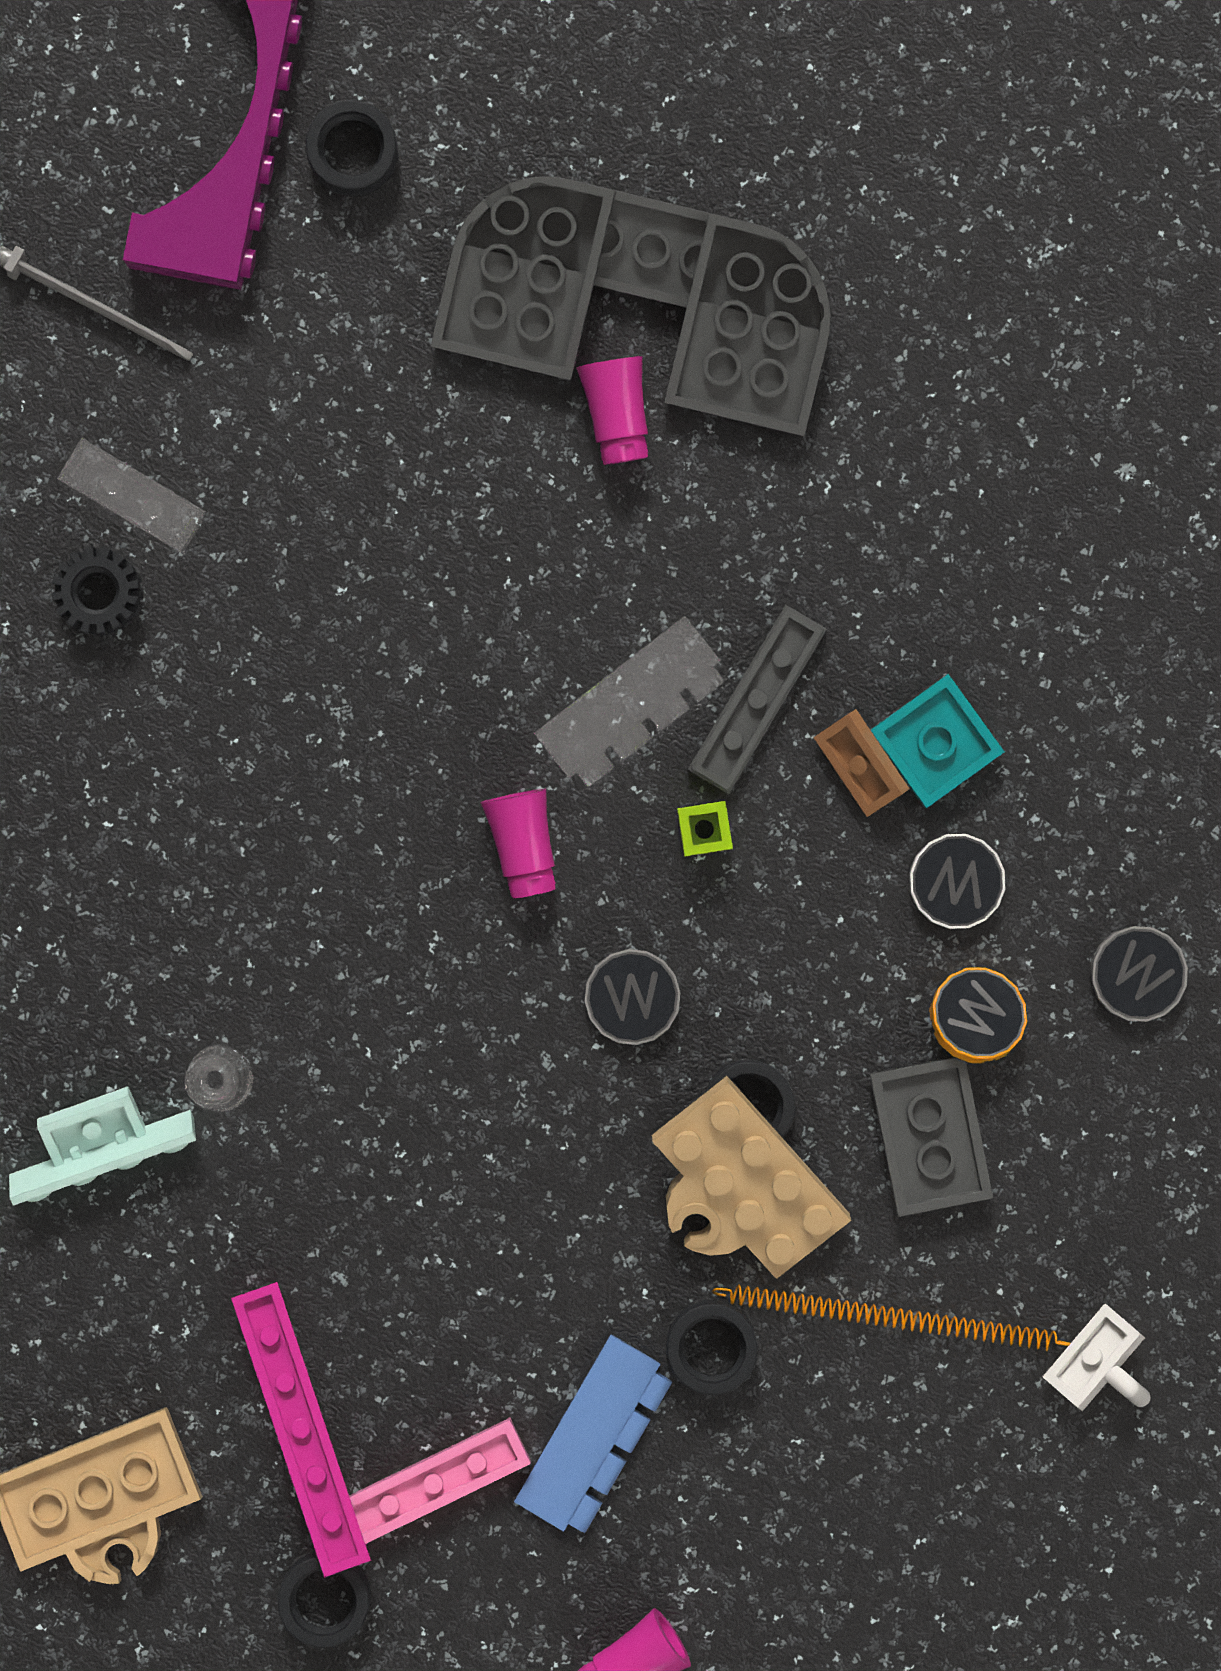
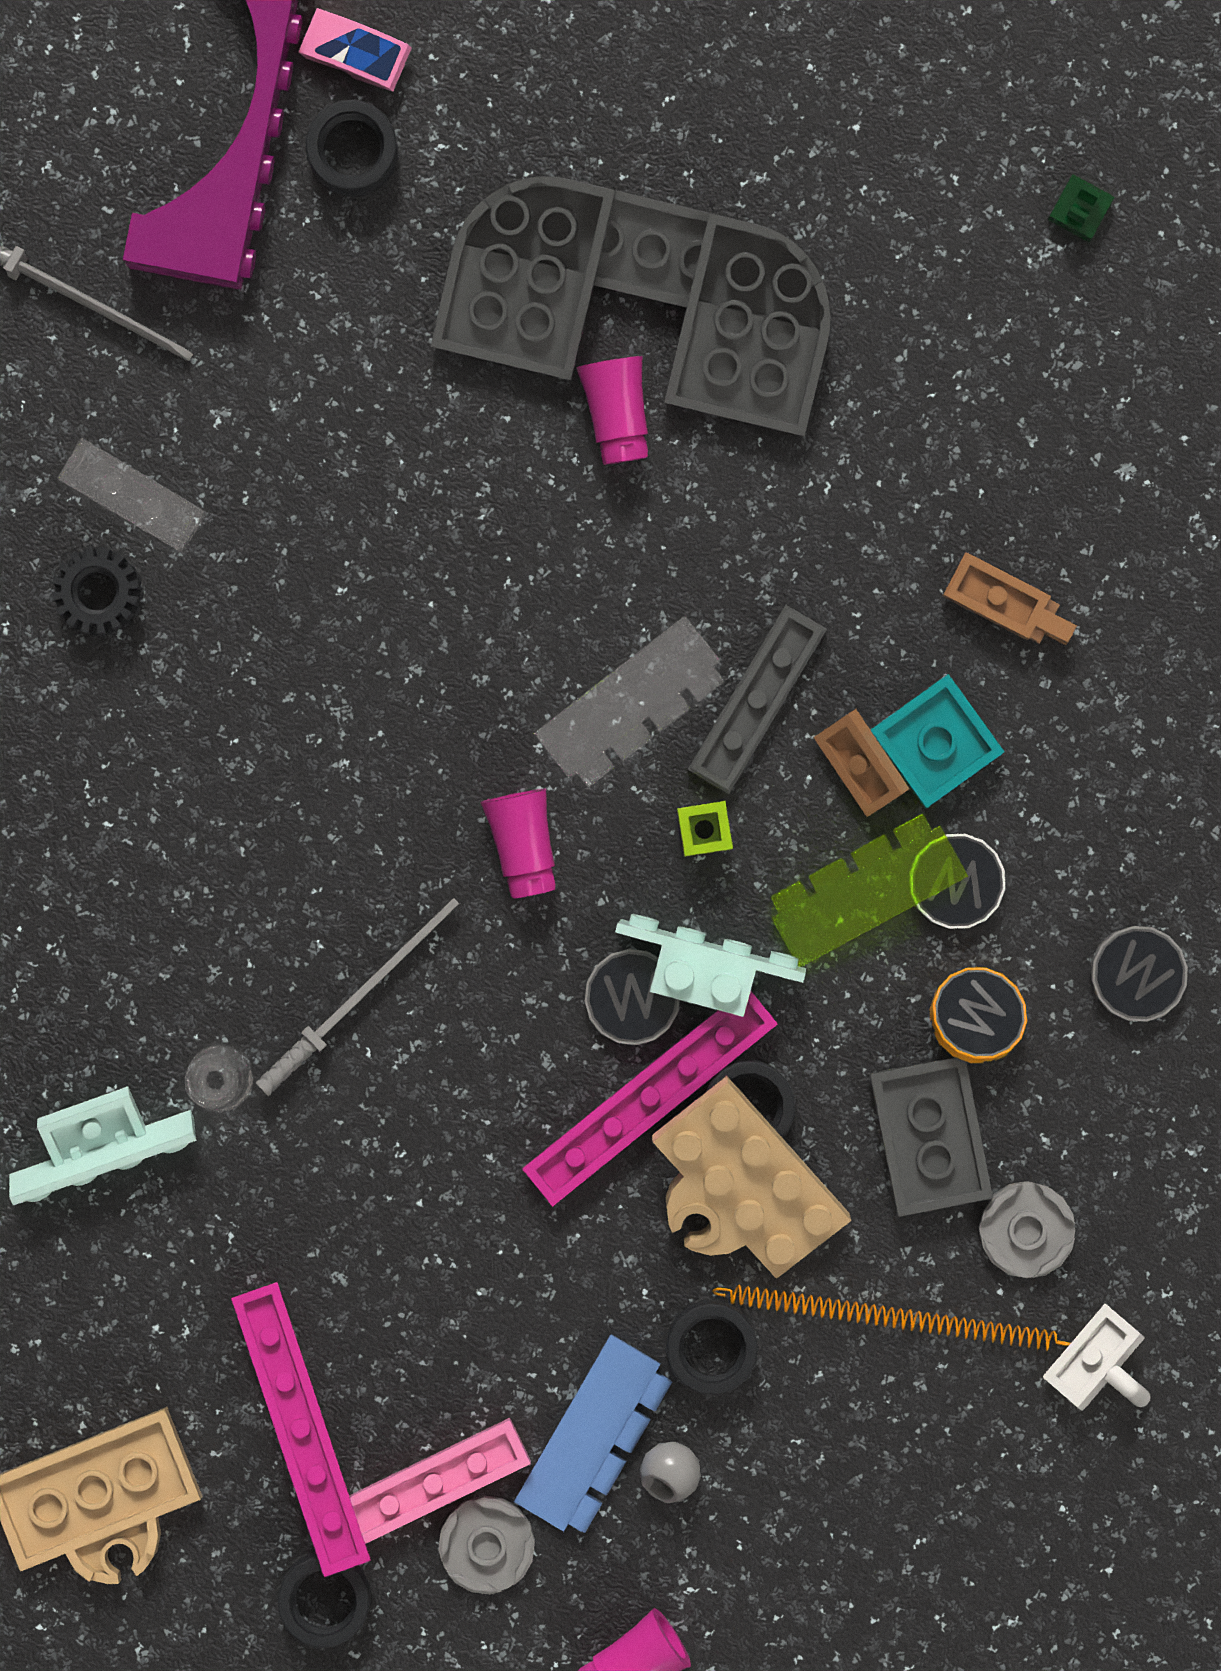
(312, 1040): none -> light grey sword
(355, 49): none -> slope
(486, 1544): none -> light grey tile
(646, 1099): none -> dark pink plate
(670, 1472): none -> light grey piece
(706, 971): none -> light aqua bracket
(859, 901): none -> clear neon green windscreen
(1007, 601): none -> medium nougat hinge
(1027, 1229): none -> light grey tile
(1080, 208): none -> dark green tile

